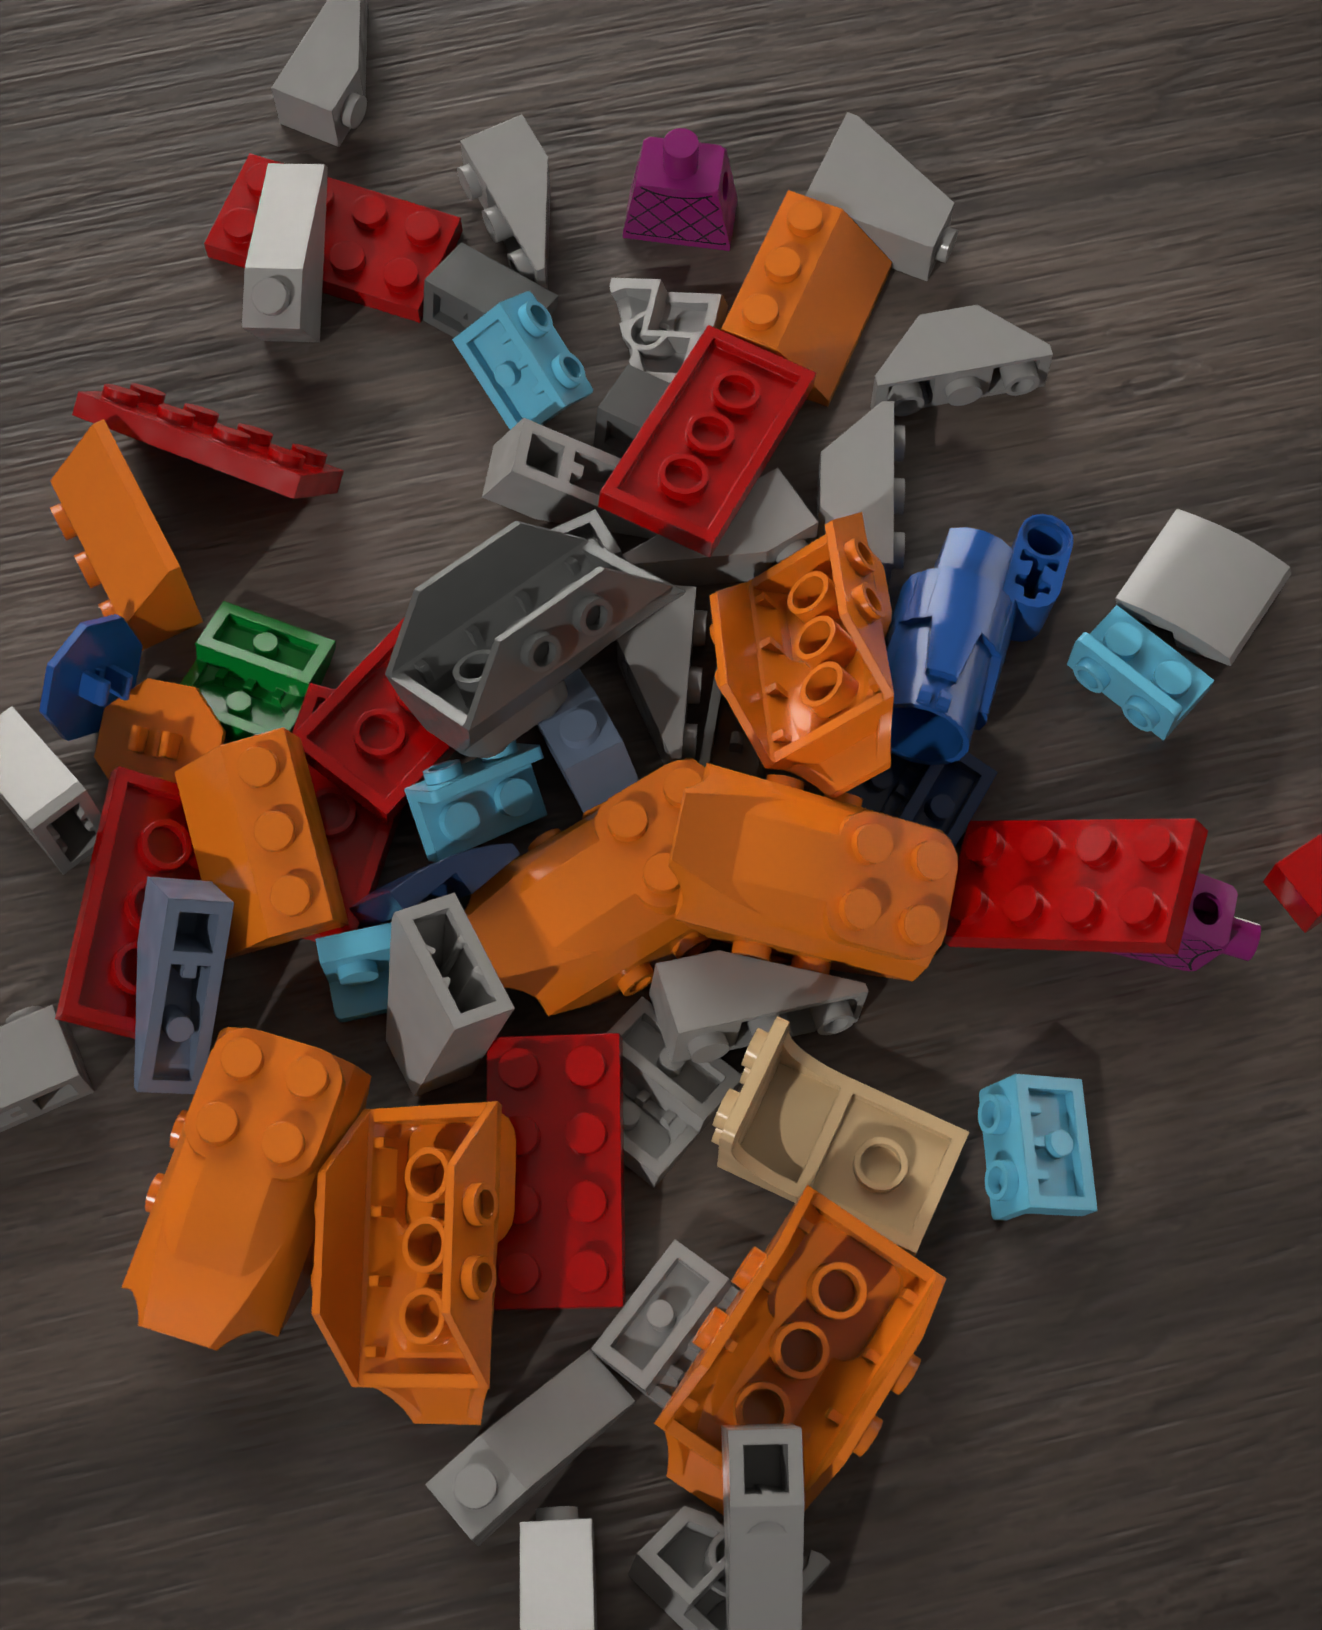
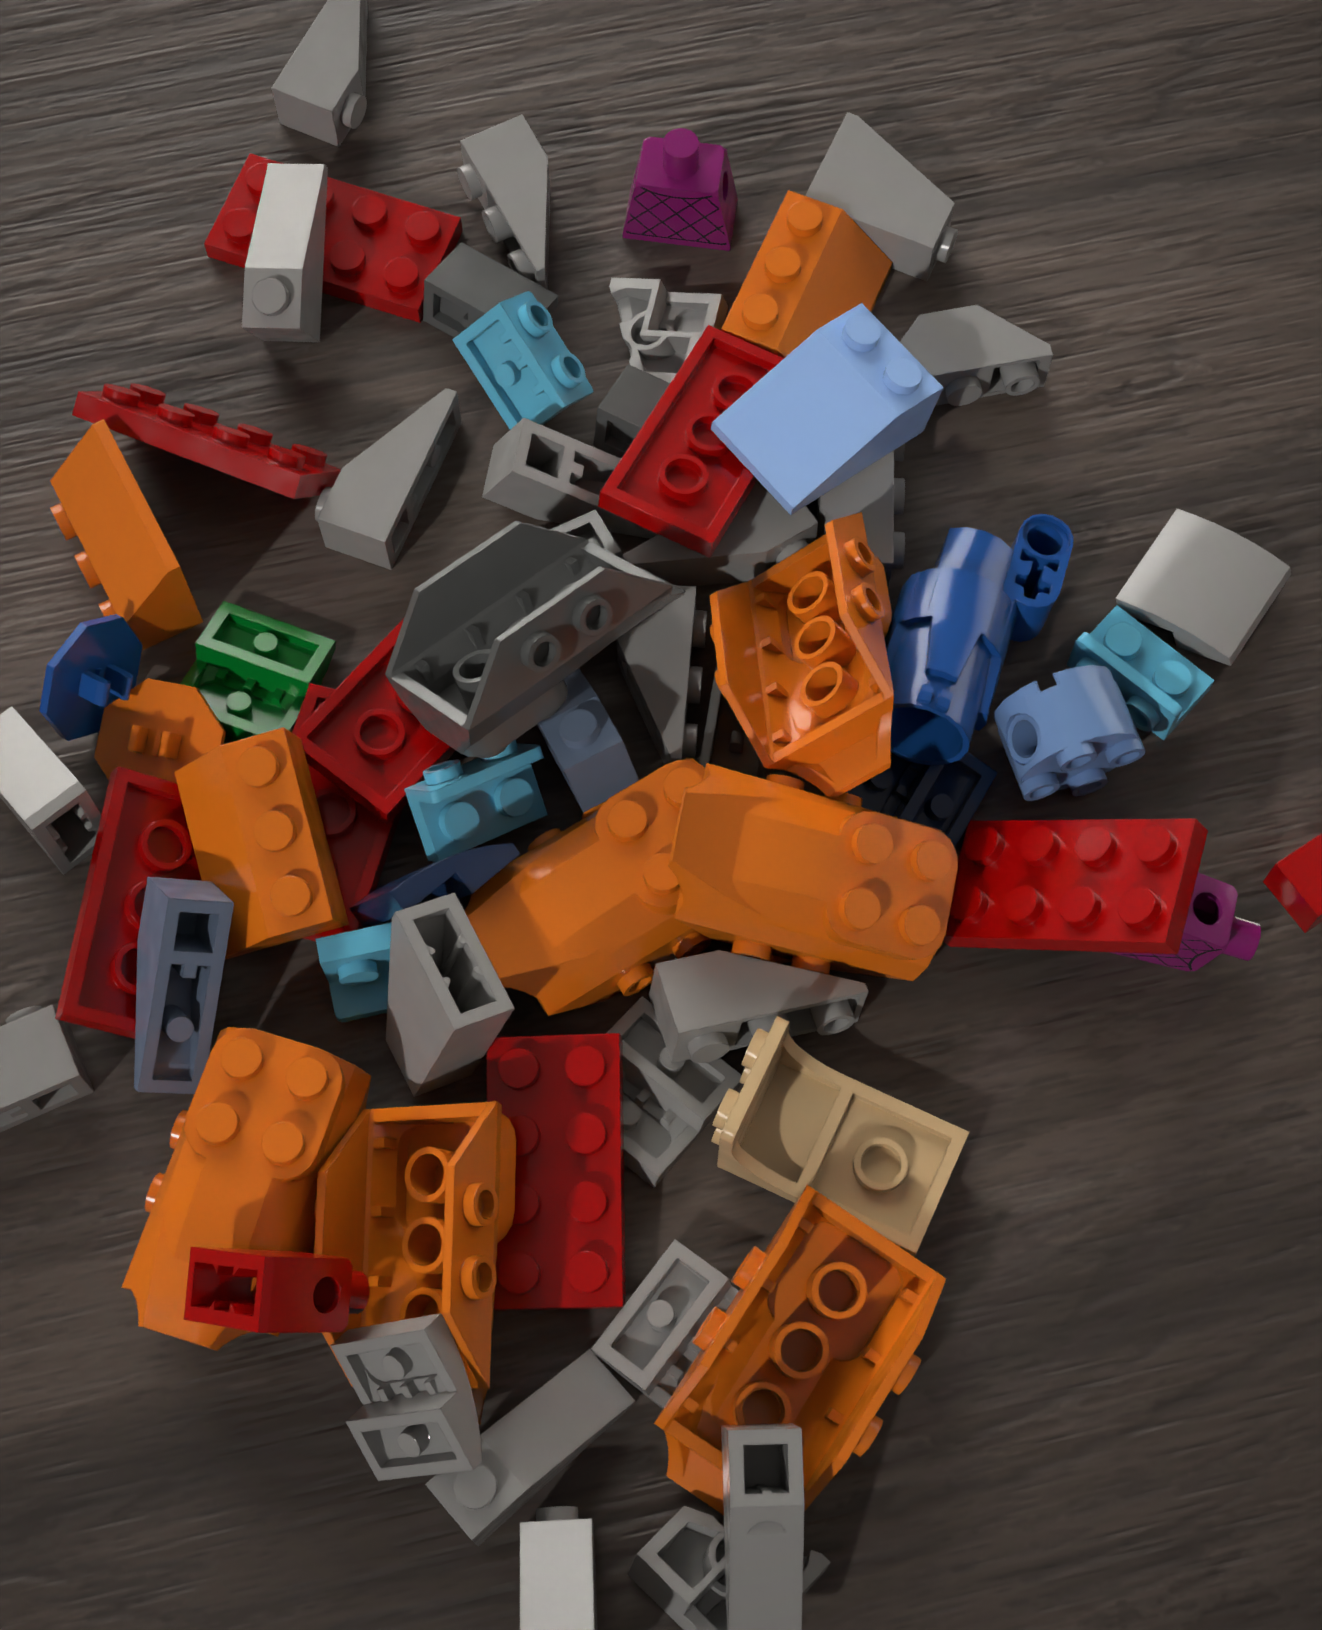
(292, 1290): none -> red torso
(386, 485): none -> light grey slope
(414, 1398): none -> light grey slope
(829, 409): none -> light blue slope
(1036, 1147): medium azure bracket -> none
(1067, 732): none -> medium blue brick

